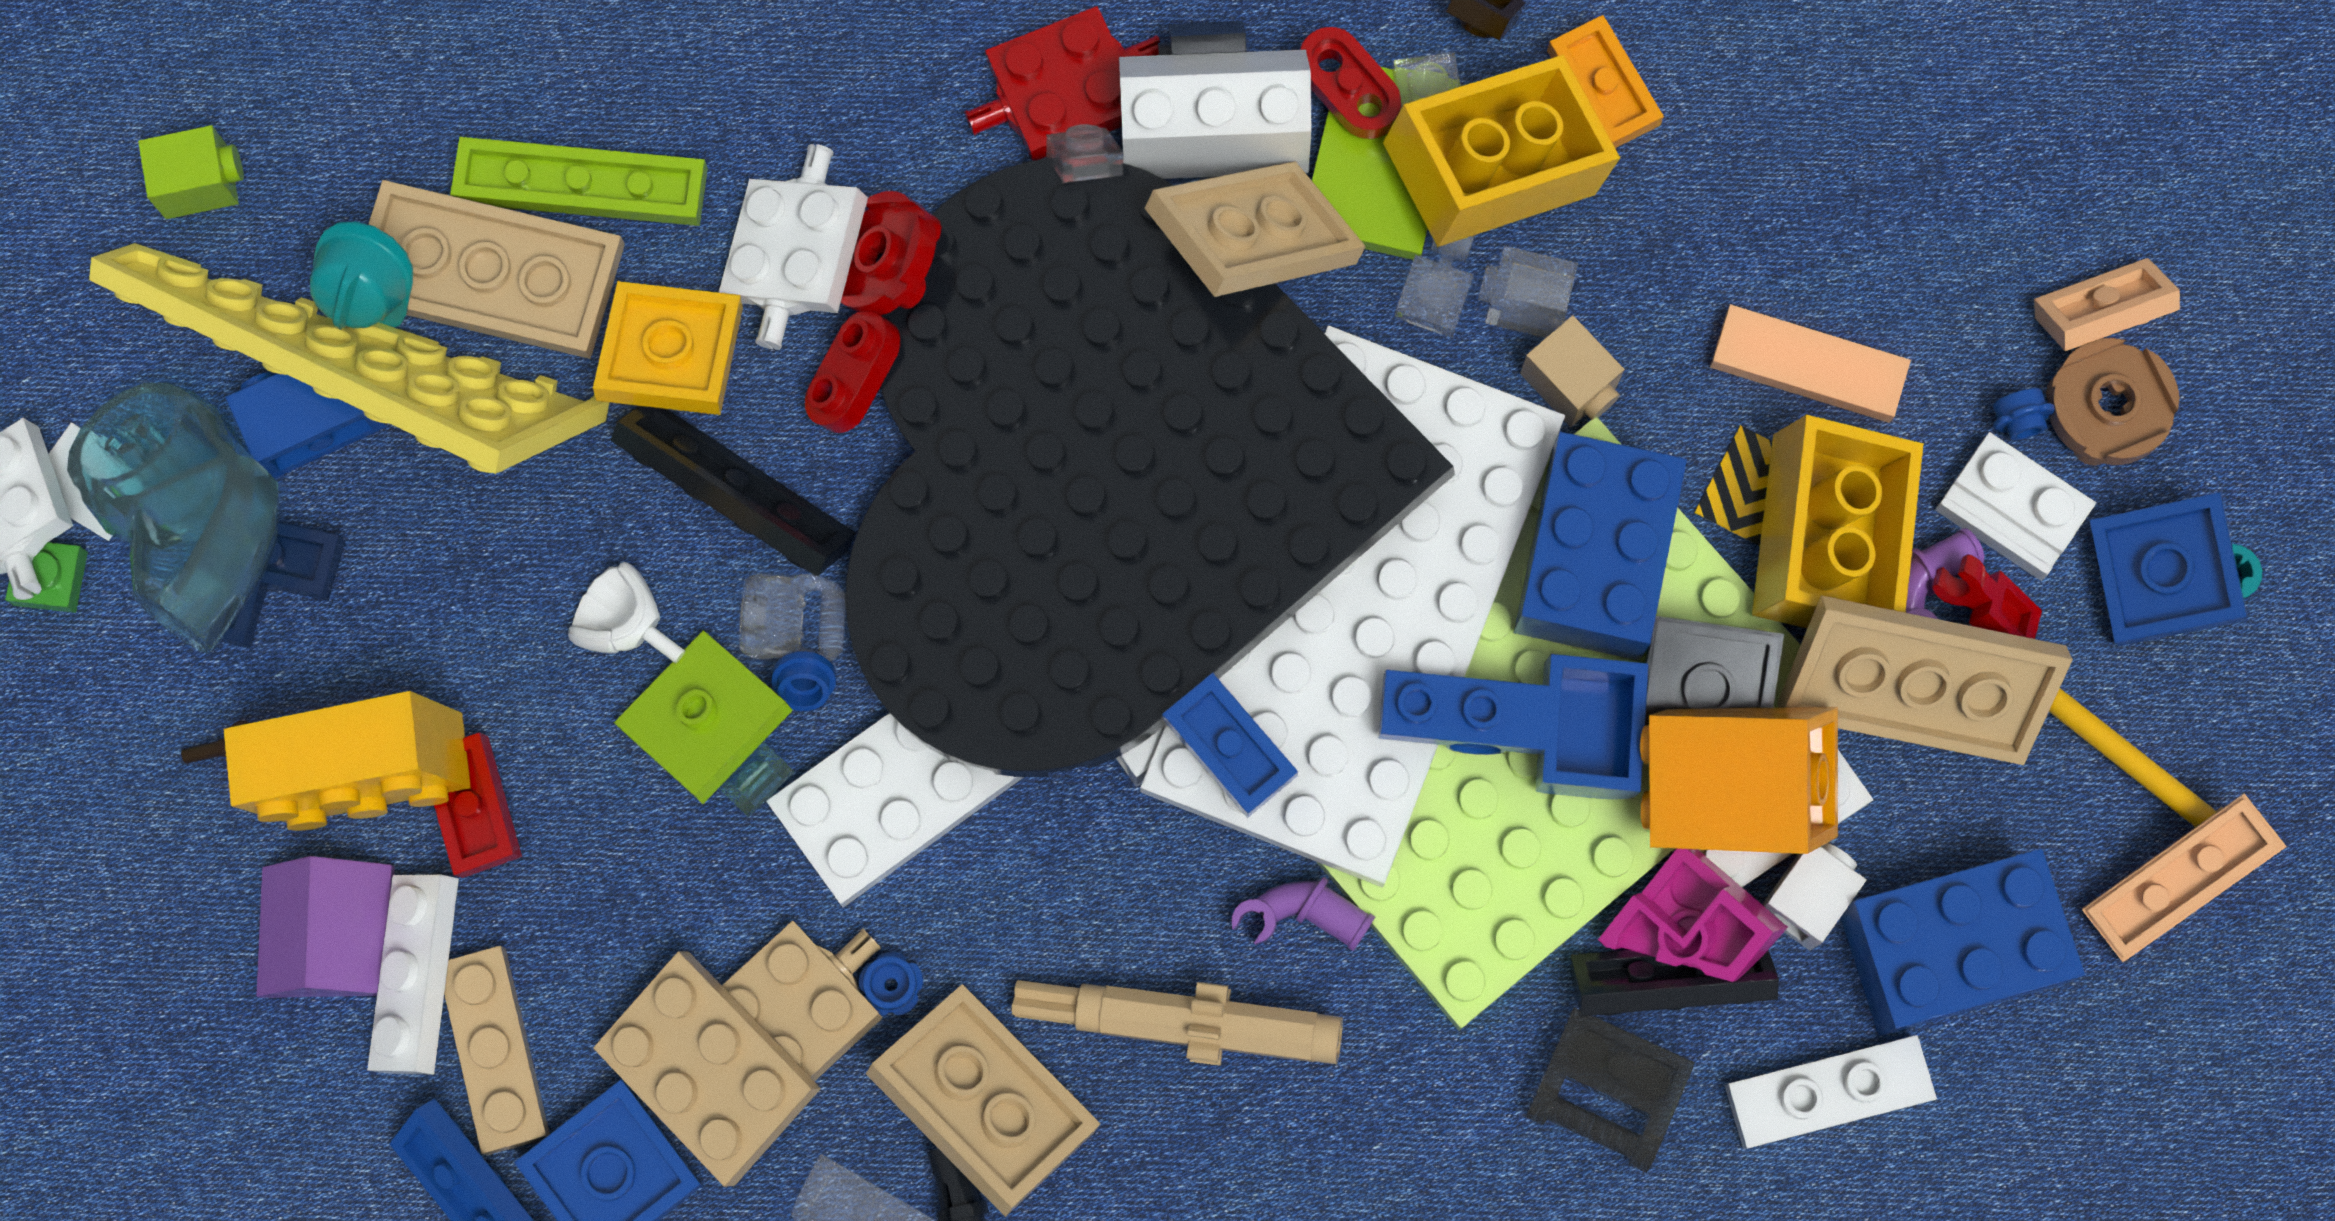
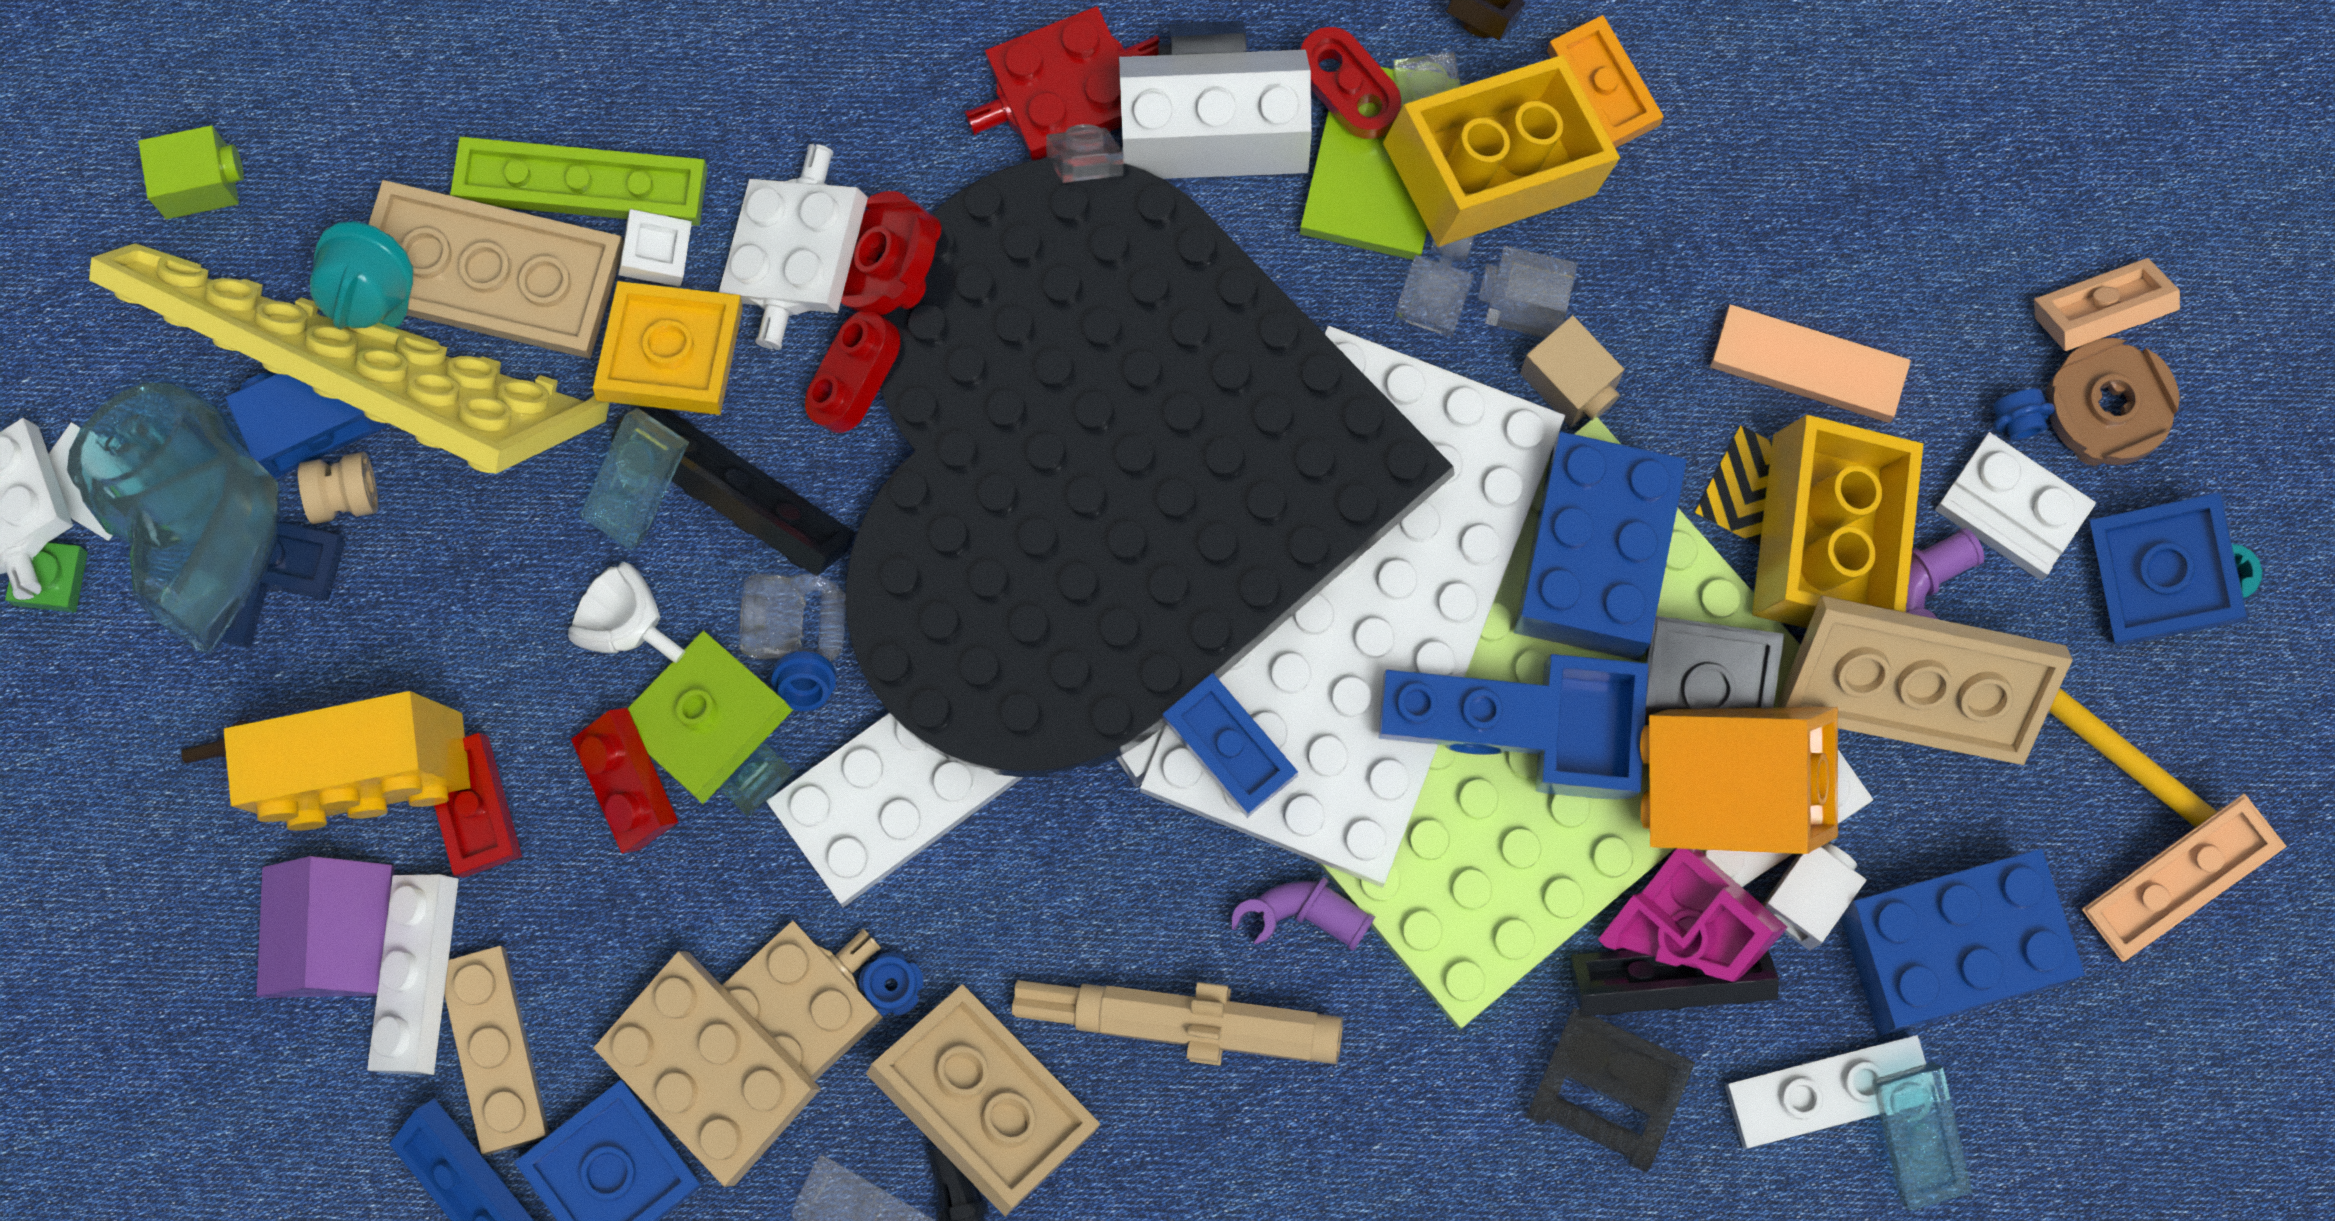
(339, 487): none -> tan wheel
(624, 780): none -> red plate
(633, 478): none -> clear light blue plate
(655, 248): none -> white plate
(1254, 228): tan plate -> none
(1922, 1136): none -> clear light blue plate
(1993, 598): red plate -> none

